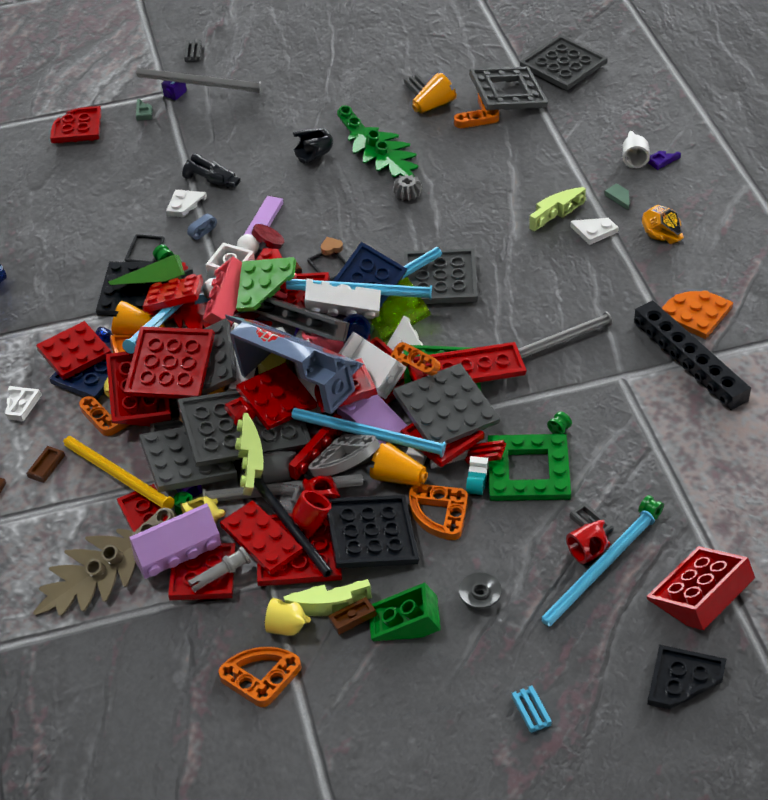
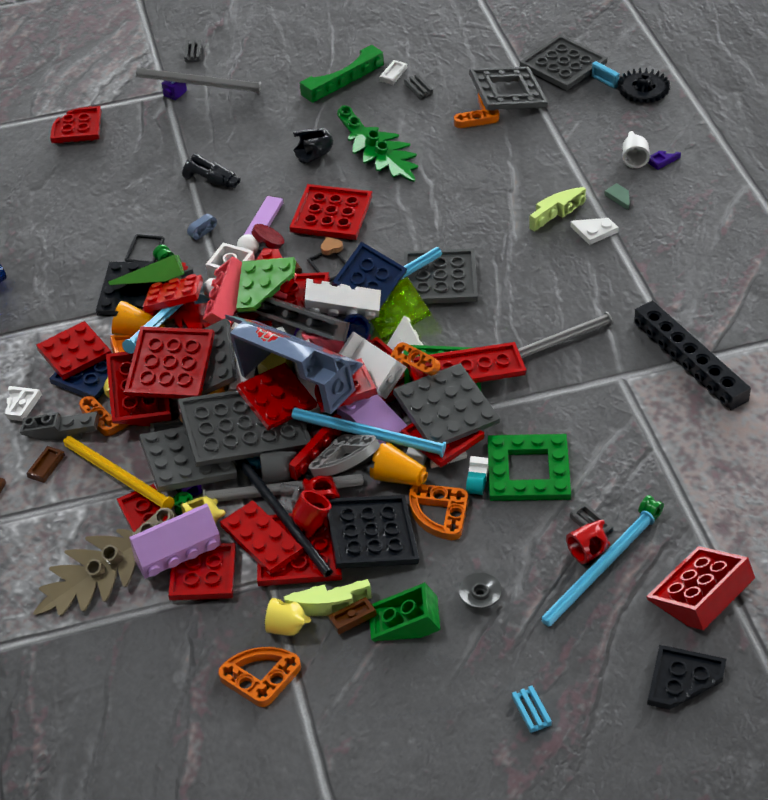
(55, 427): none -> dark grey slope
(104, 334): clear blue tile -> none
(143, 111): sand green tile -> none
(183, 202): white wing -> none
(228, 564): light grey pin -> none
(237, 408): red tile -> none
(251, 452): yellowish green slope -> none
(309, 201): none -> red piece
(319, 87): none -> green arch
(389, 290): medium azure axle -> none
(393, 72): none -> white tile
(407, 187): light grey gear -> none
(434, 94): light orange cone -> none
(487, 450): red tile -> none
(559, 423): green wheel -> none
(605, 74): none -> medium azure tile
(643, 86): none -> black gear
(662, 217): light orange helmet -> none
(698, 311): orange plate -> none

